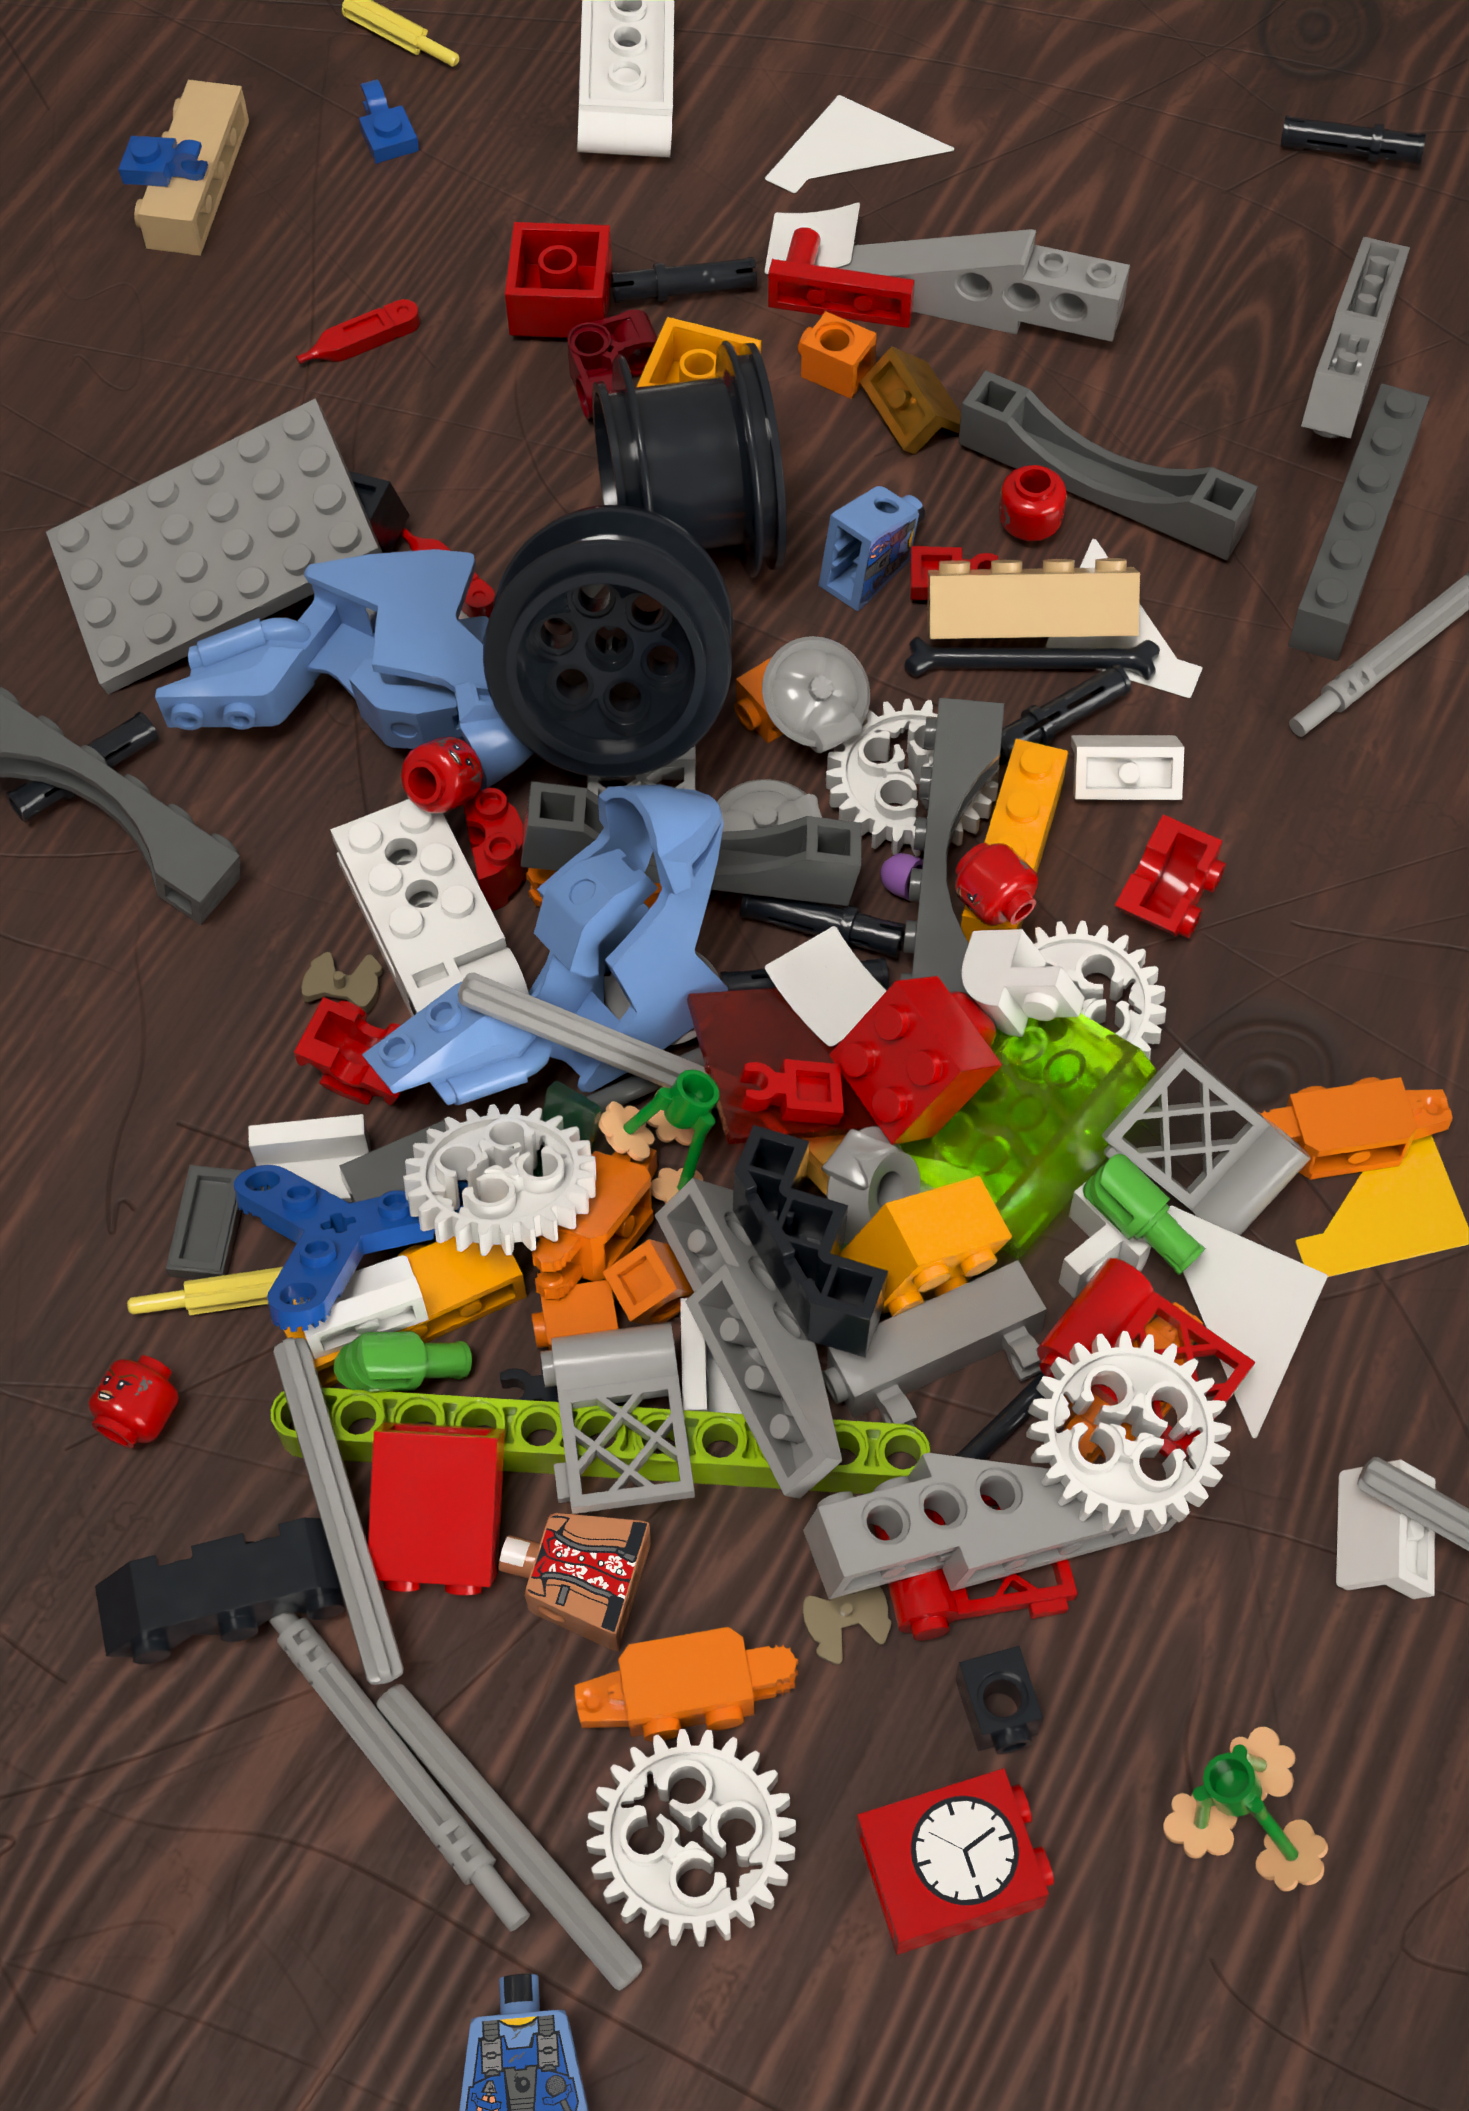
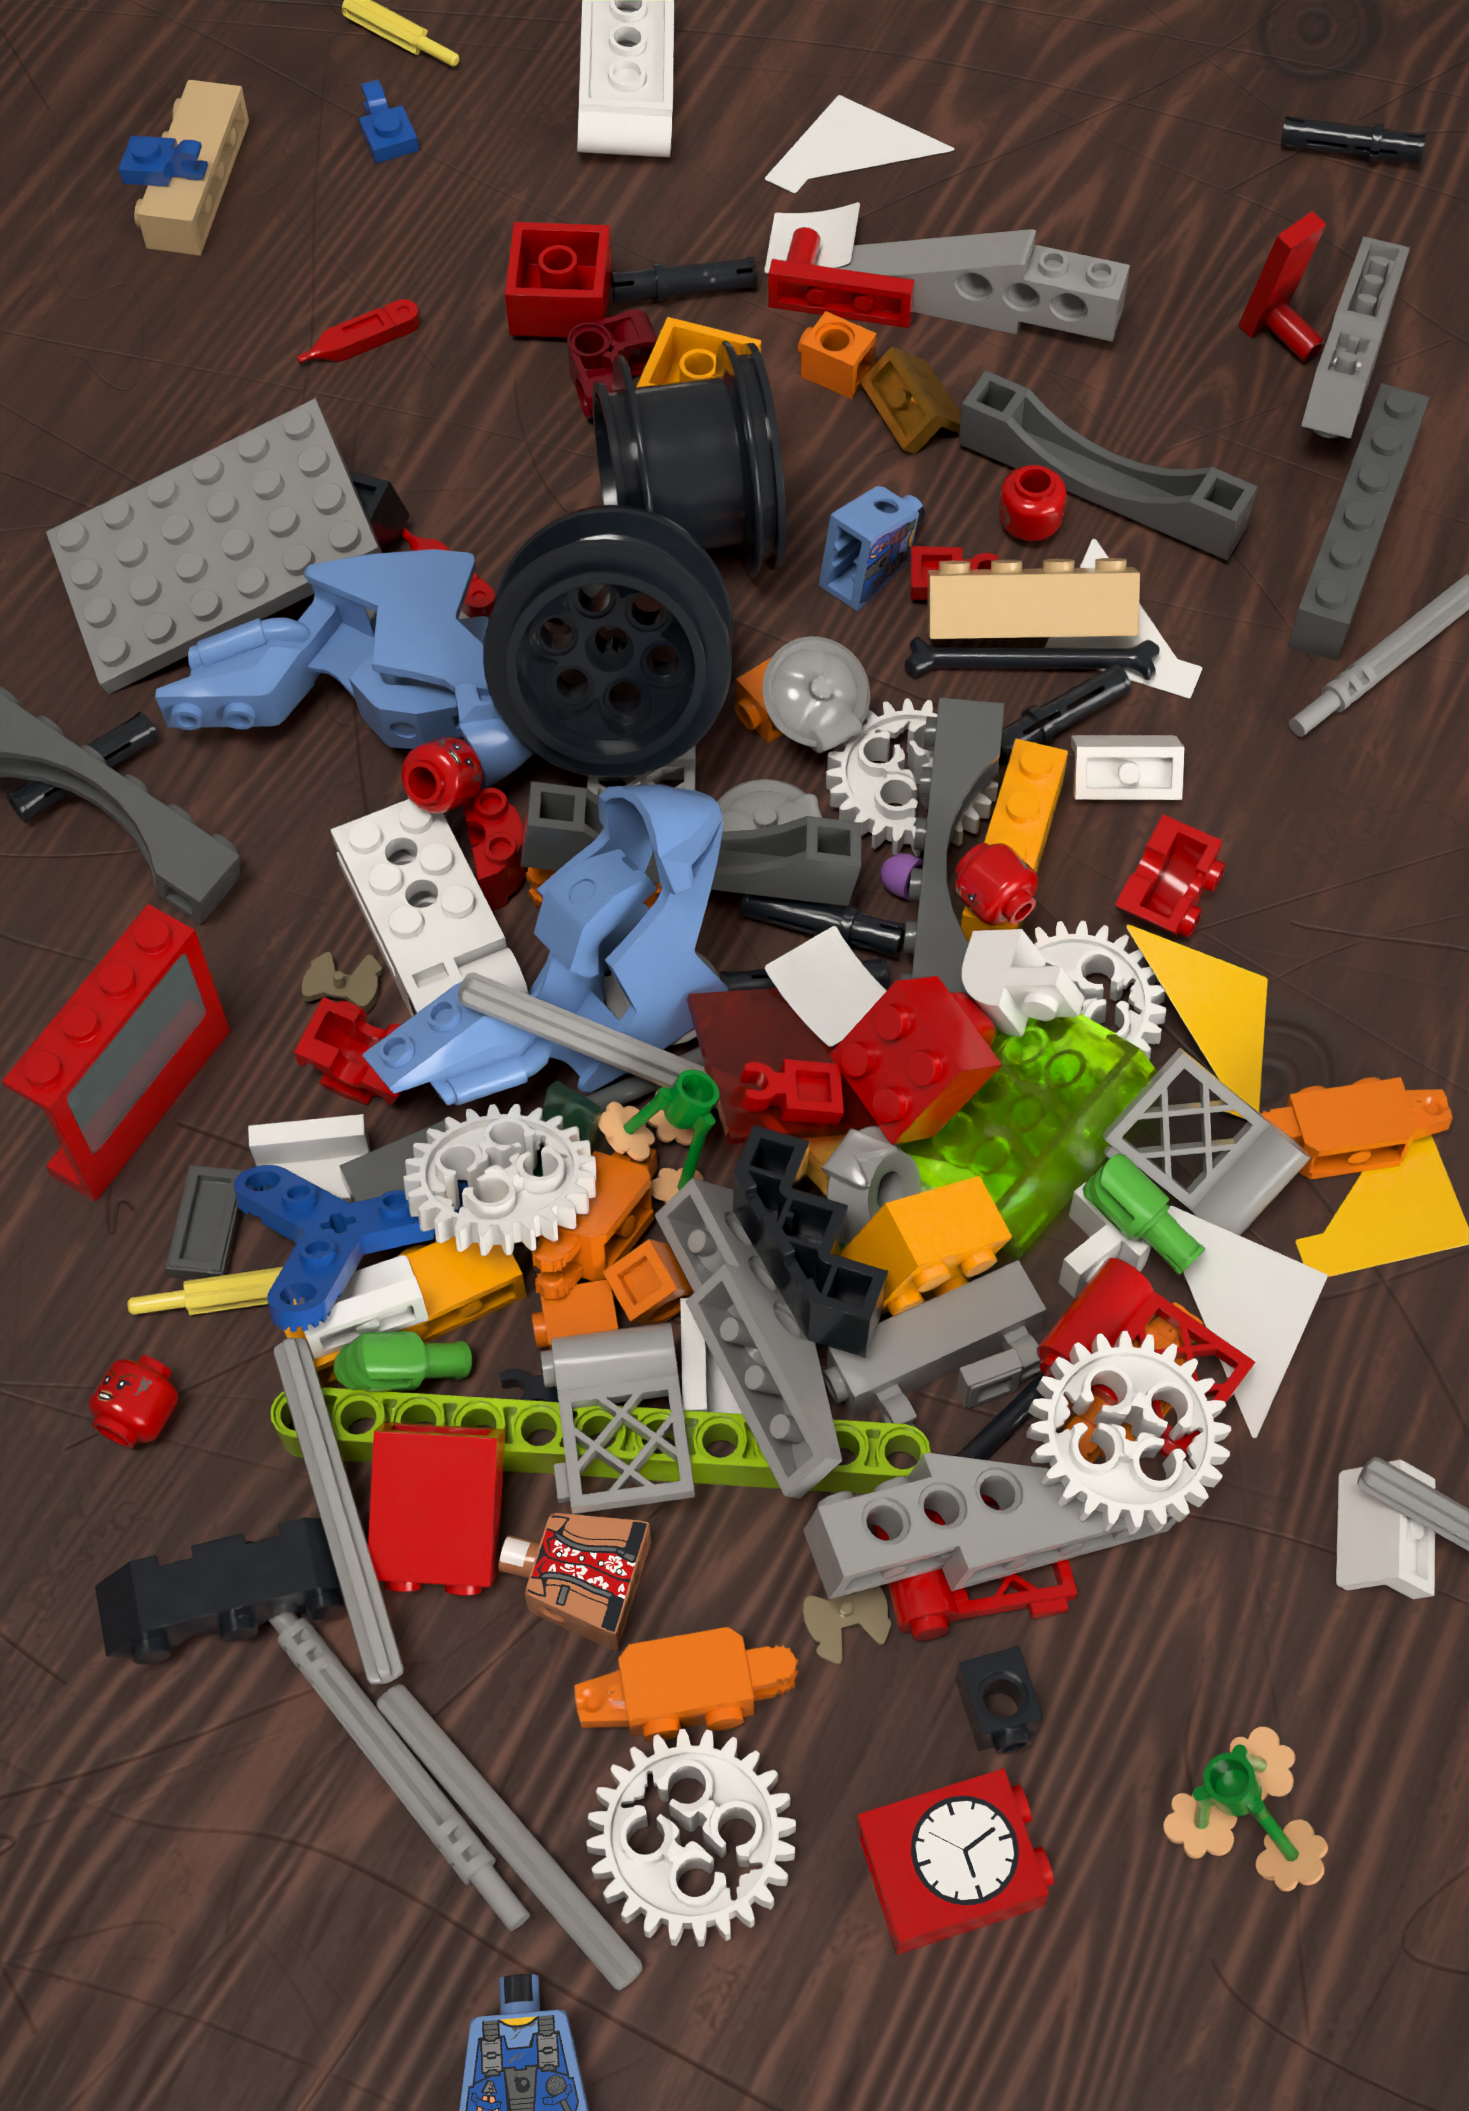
(122, 1049): none -> red panel
(989, 1378): none -> light grey tile
(1219, 1007): none -> yellow sticker
(1277, 286): none -> red piece

